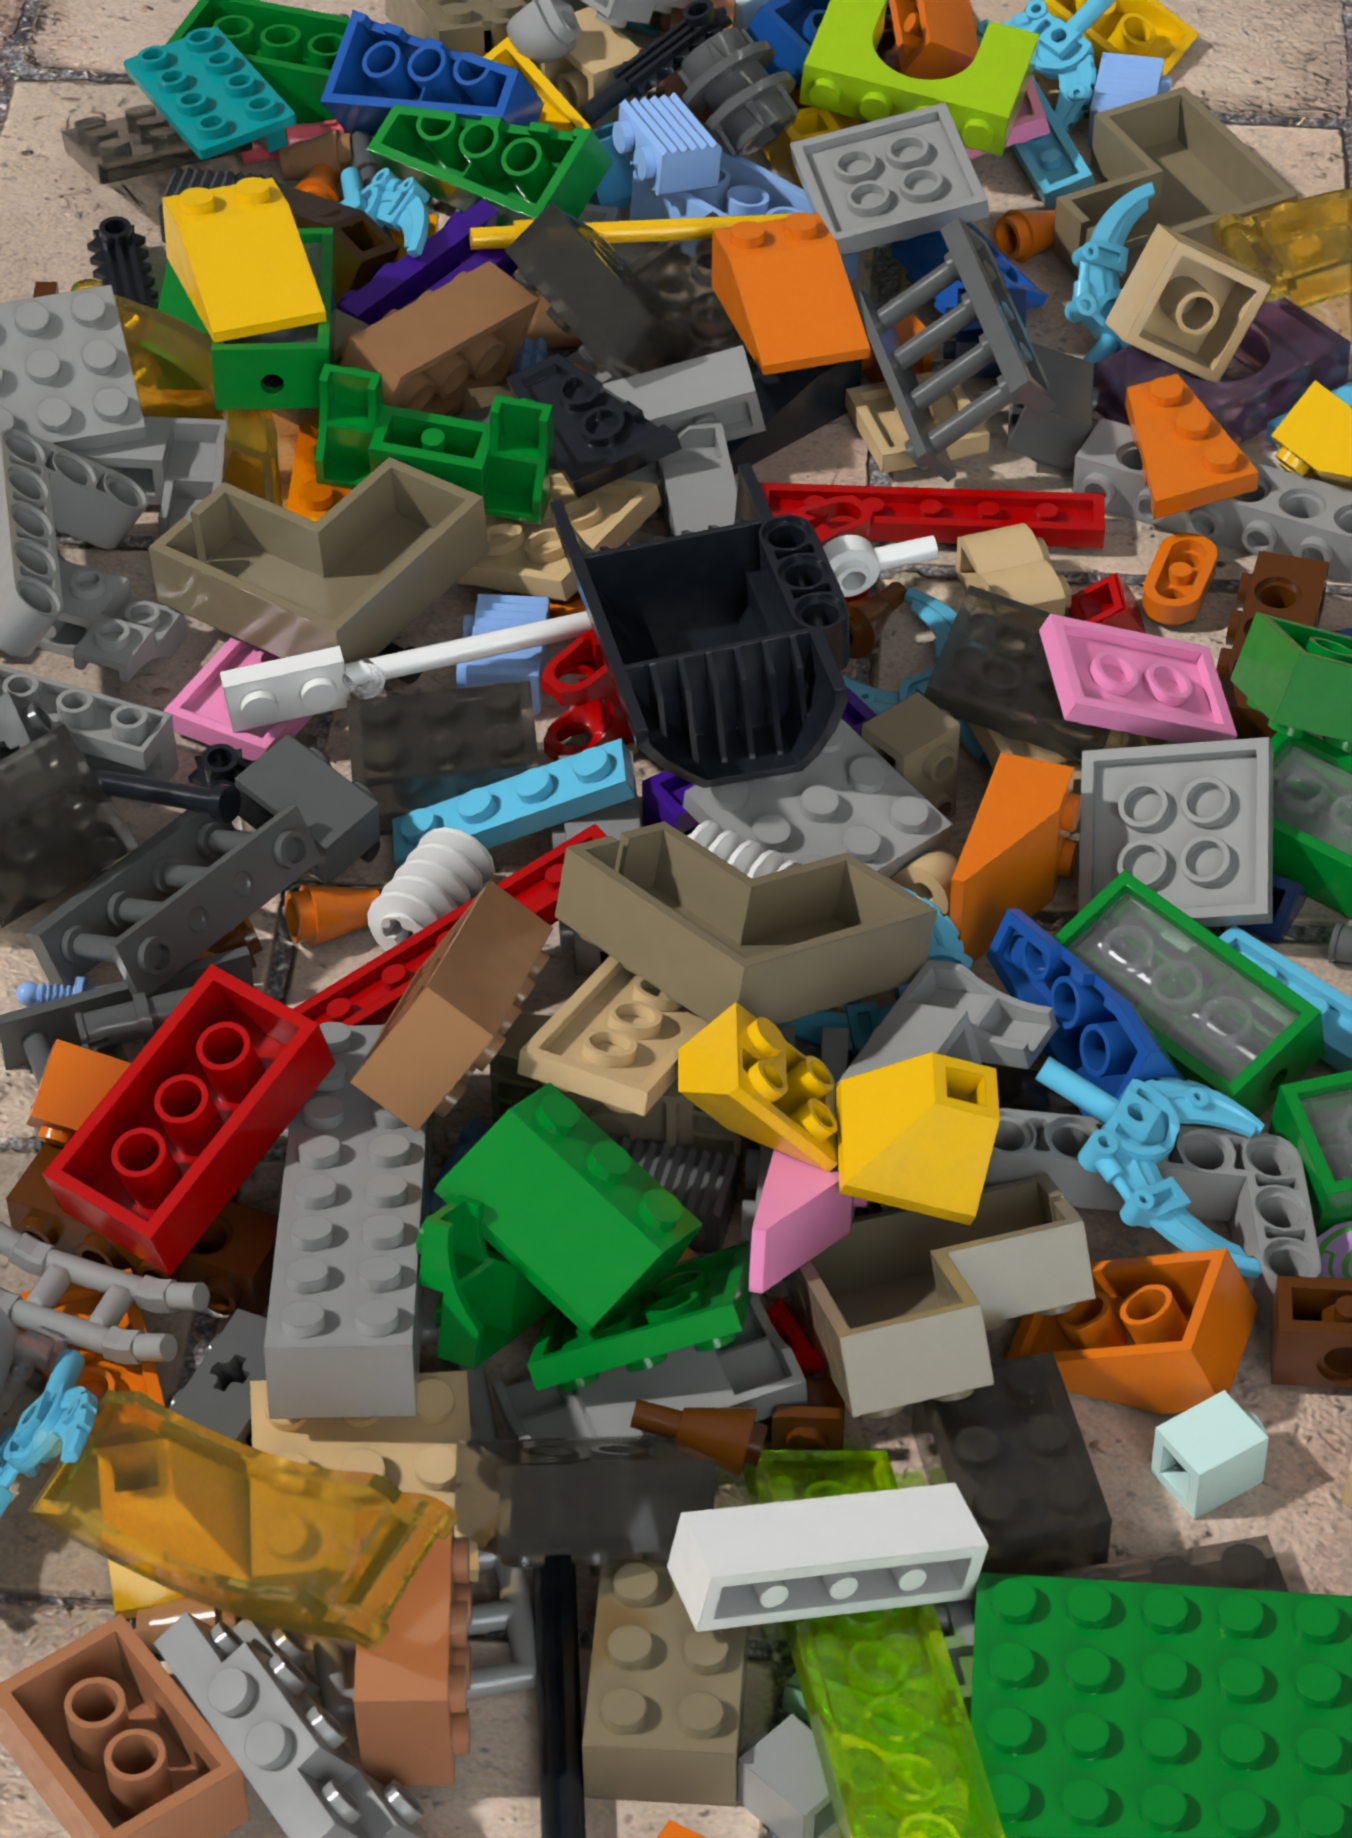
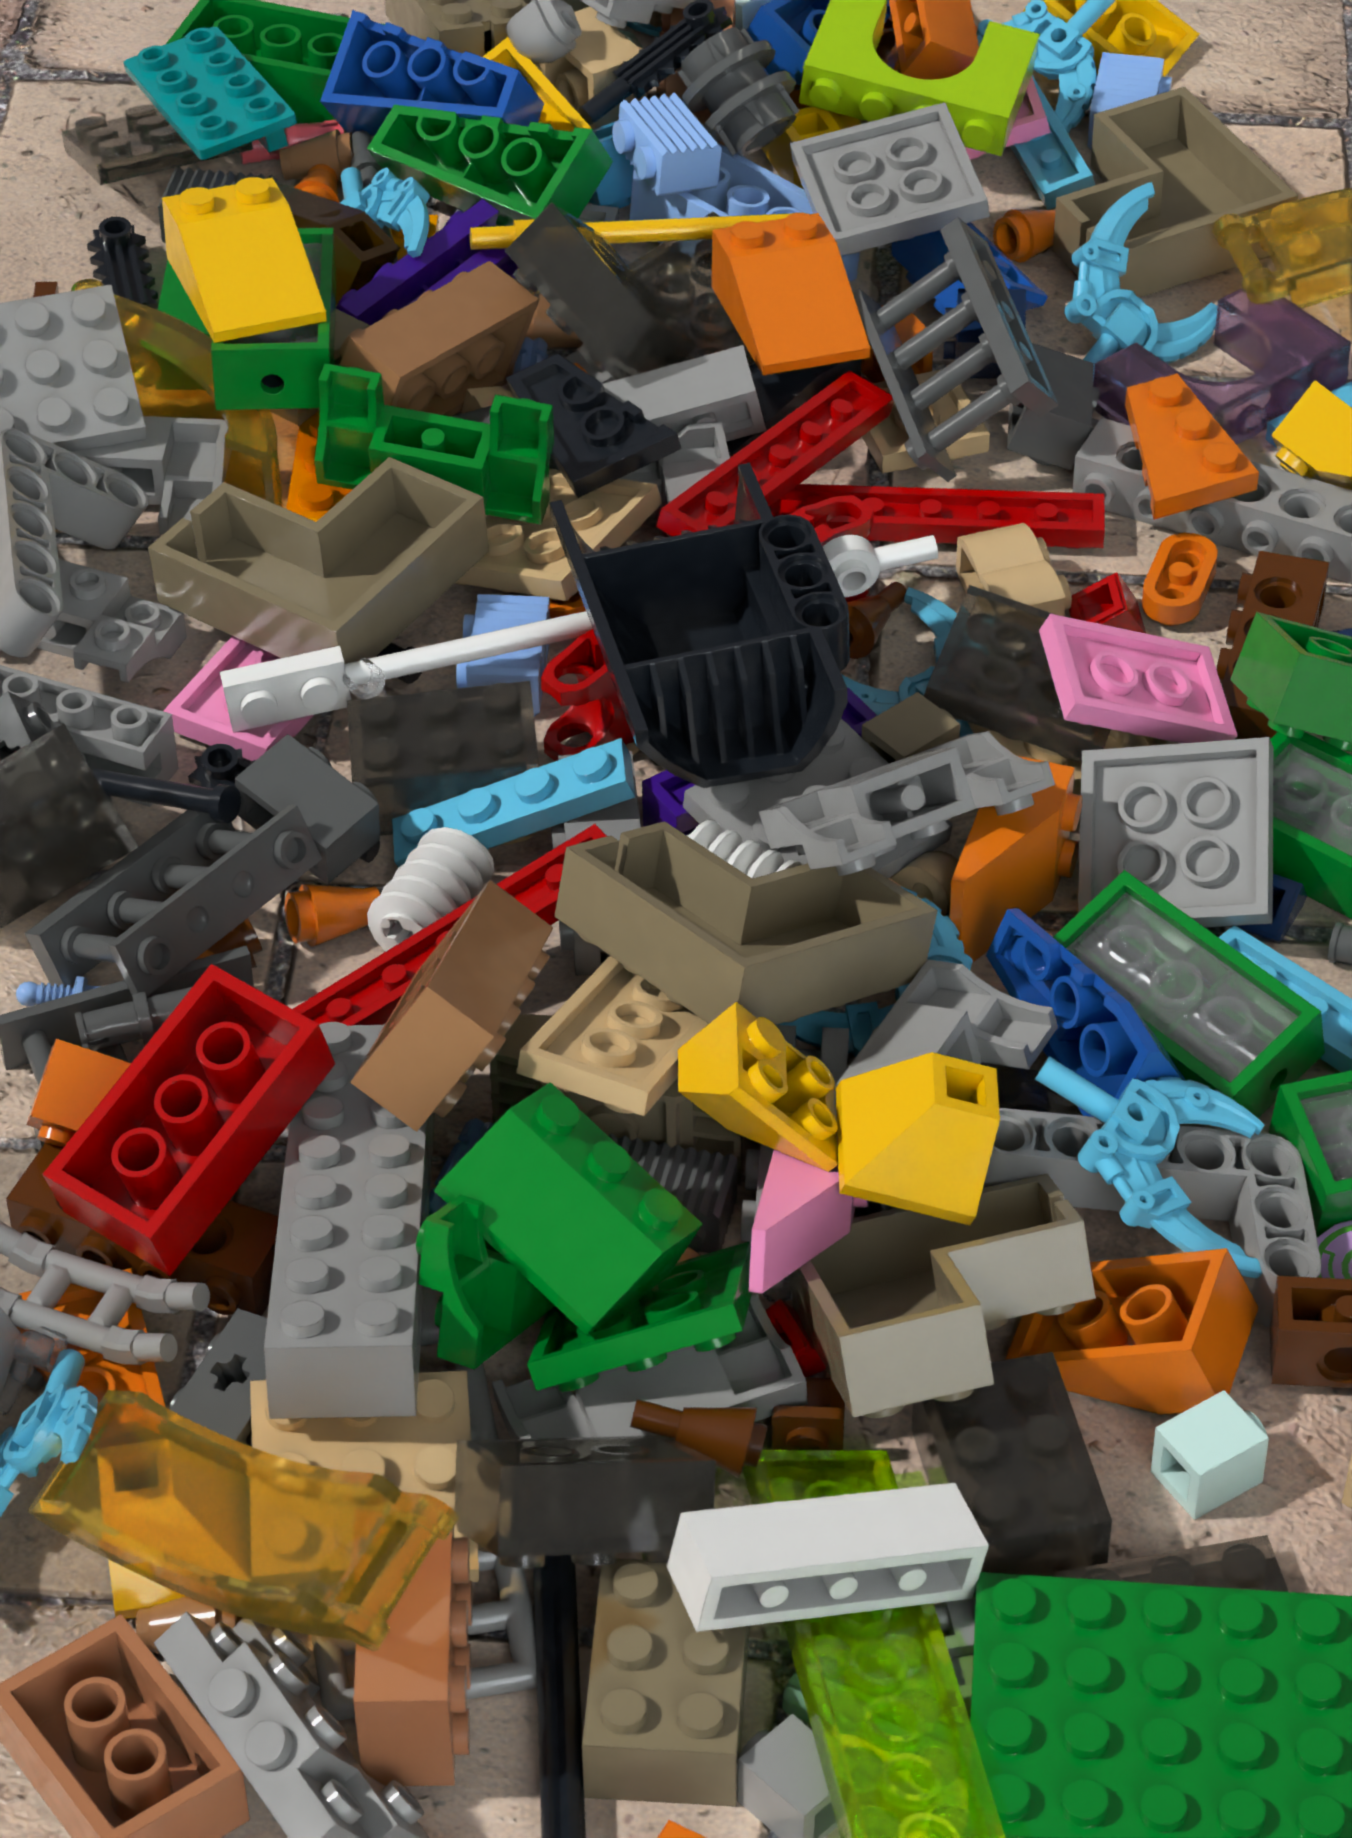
(783, 453): none -> red plate
(912, 796): none -> light grey bracket
(1187, 304): tan brick -> none

